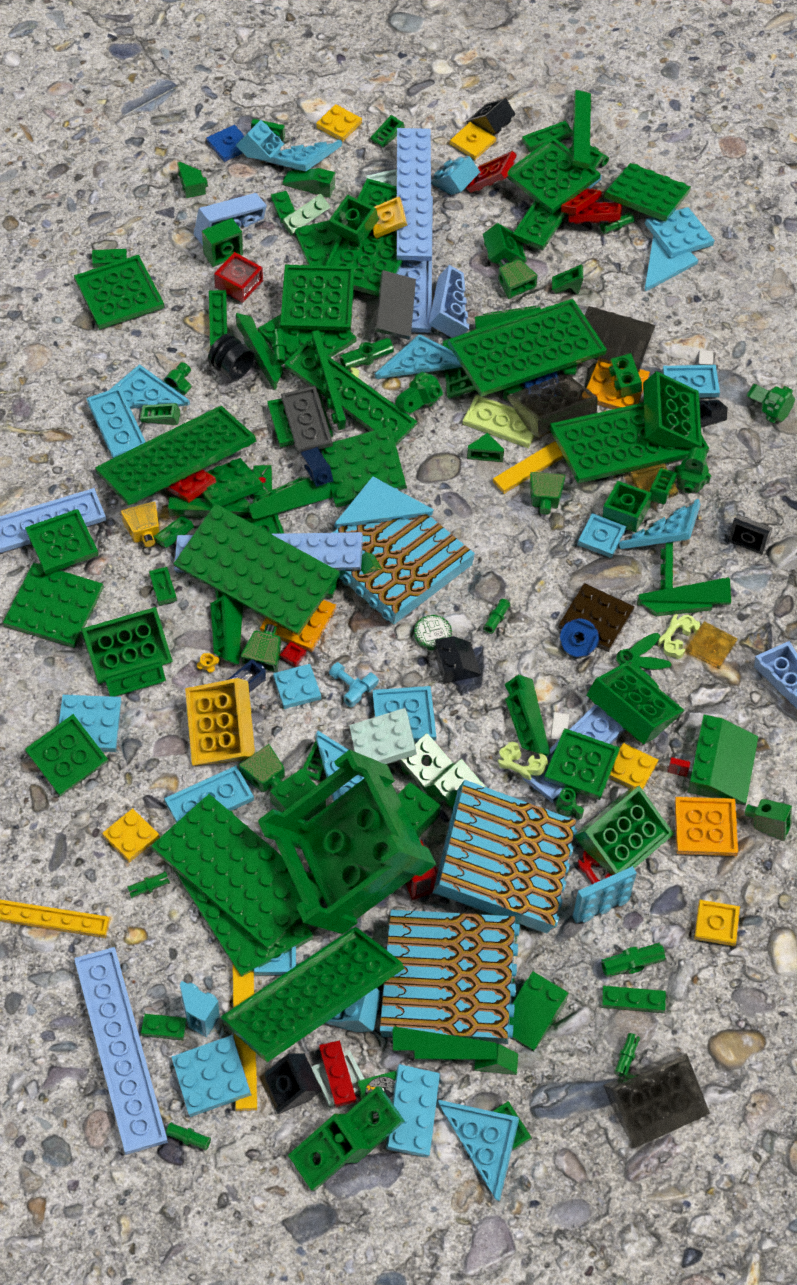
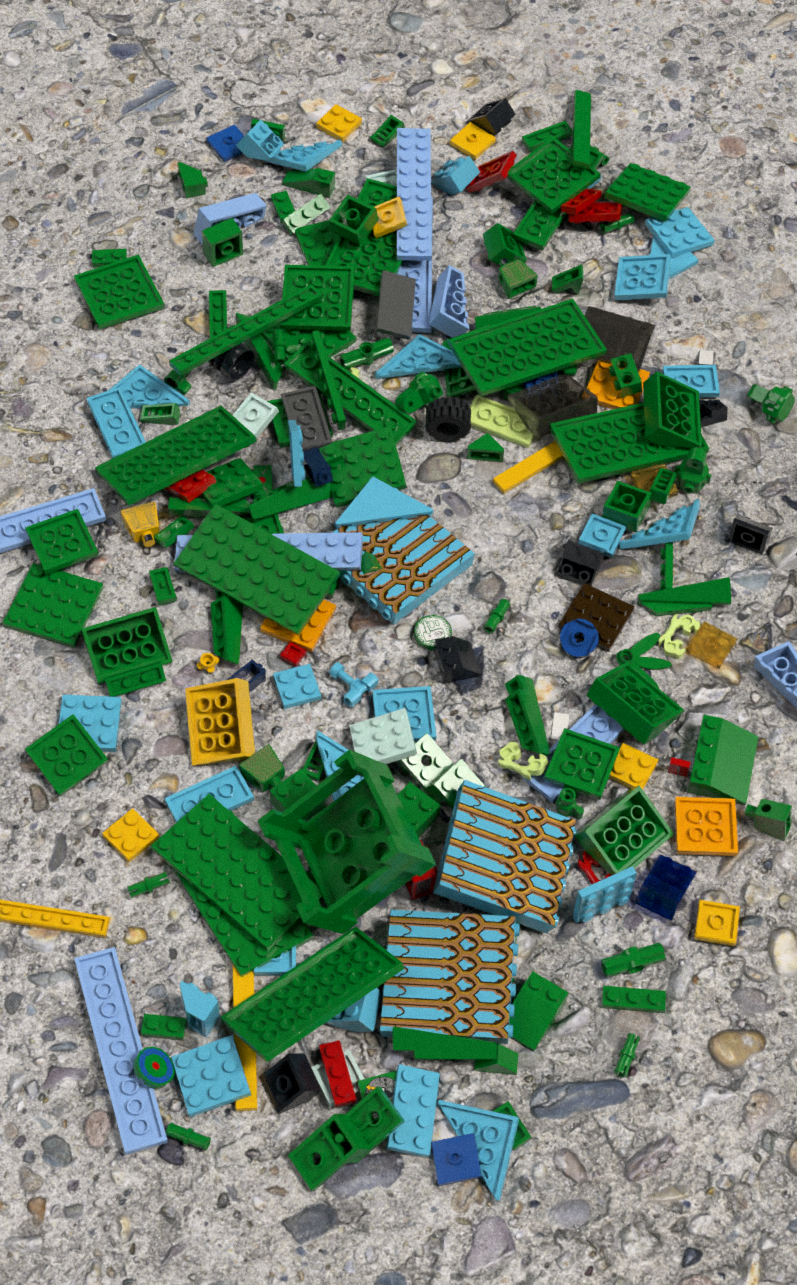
(154, 1067): none -> tile
(238, 277): red piece -> none
(245, 330): none -> green plate
(255, 414): none -> light aqua plate
(263, 648): green torso -> none
(296, 453): none -> medium azure plate
(331, 453): none -> green plate
(448, 419): none -> black tyre
(456, 1159): none -> blue plate
(546, 490): green torso -> none
(581, 561): none -> black slope
(643, 277): none -> medium azure plate
(657, 1099): clear smoke slope -> none
(665, 887): none -> clear blue slope

